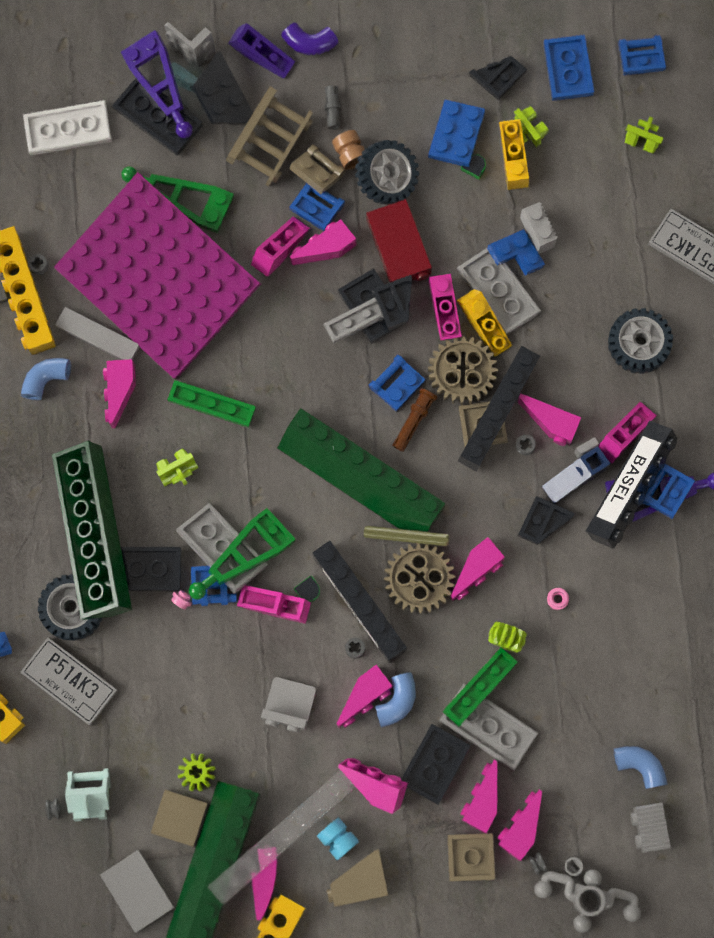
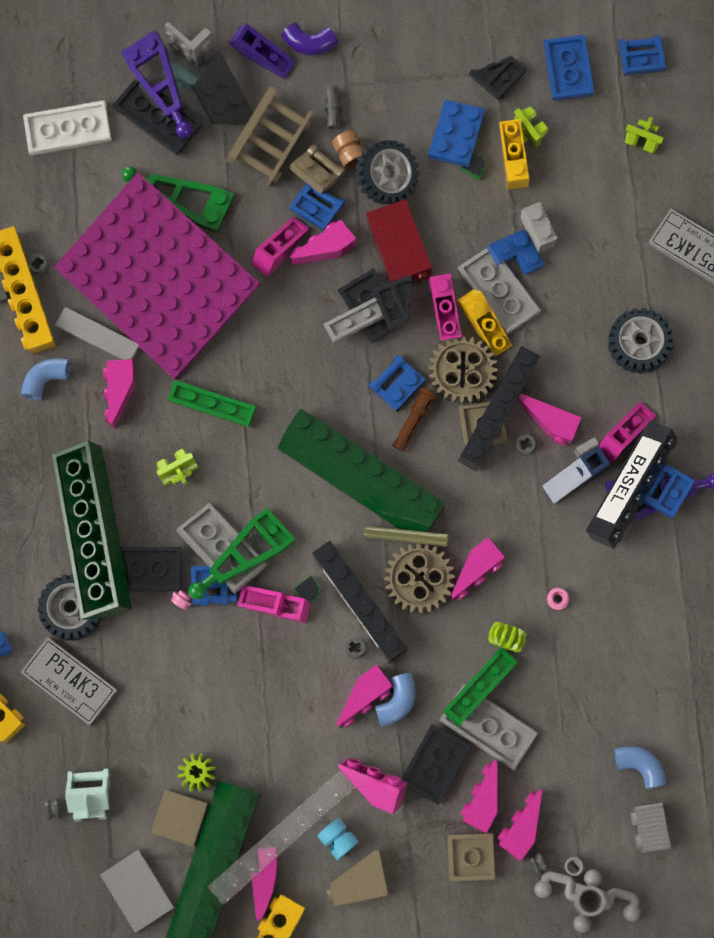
(289, 704): light grey bracket -> none
(543, 520): black wing -> none

